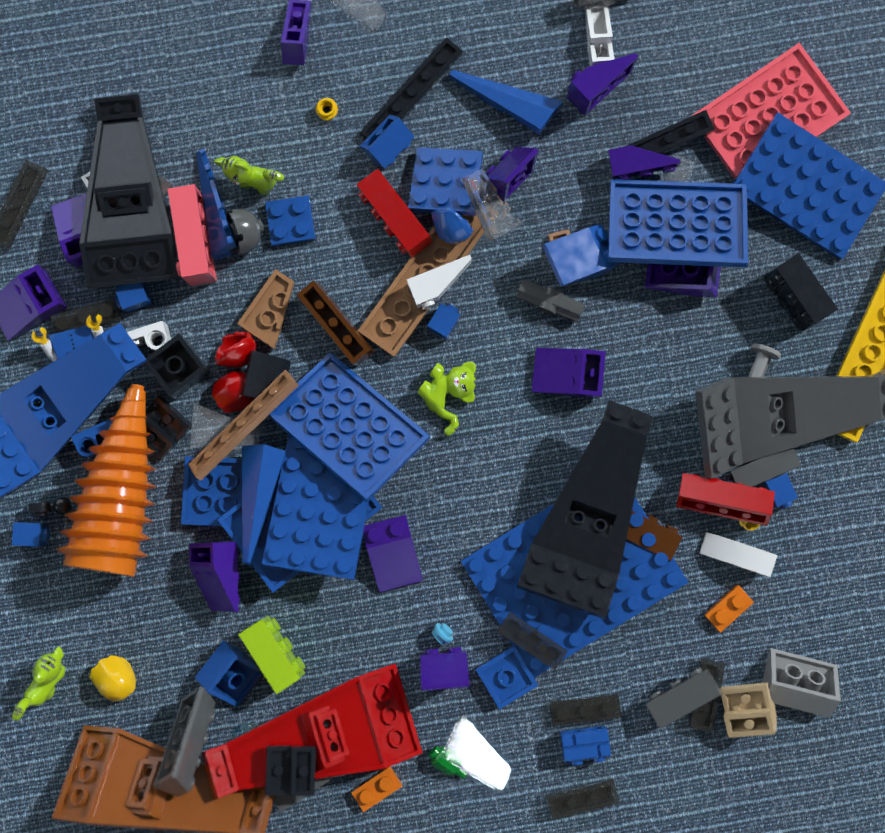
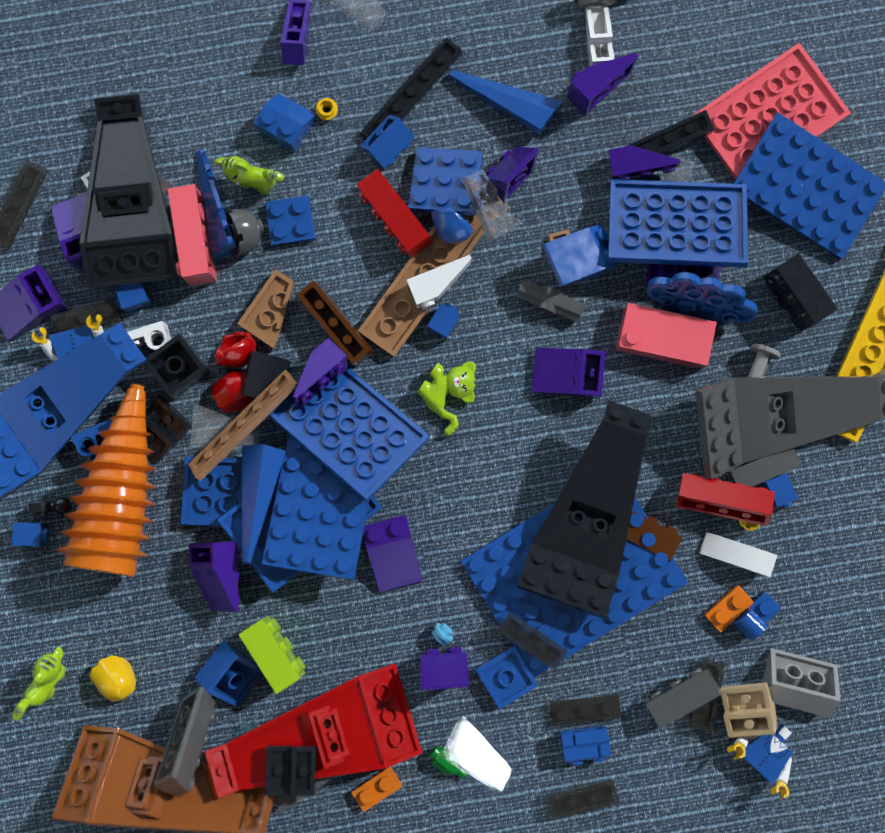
(284, 121): none -> blue slope
(322, 366): none -> dark purple slope
(666, 336): none -> coral brick
(702, 298): none -> blue plate
(754, 618): none -> blue plate
(768, 757): none -> torso

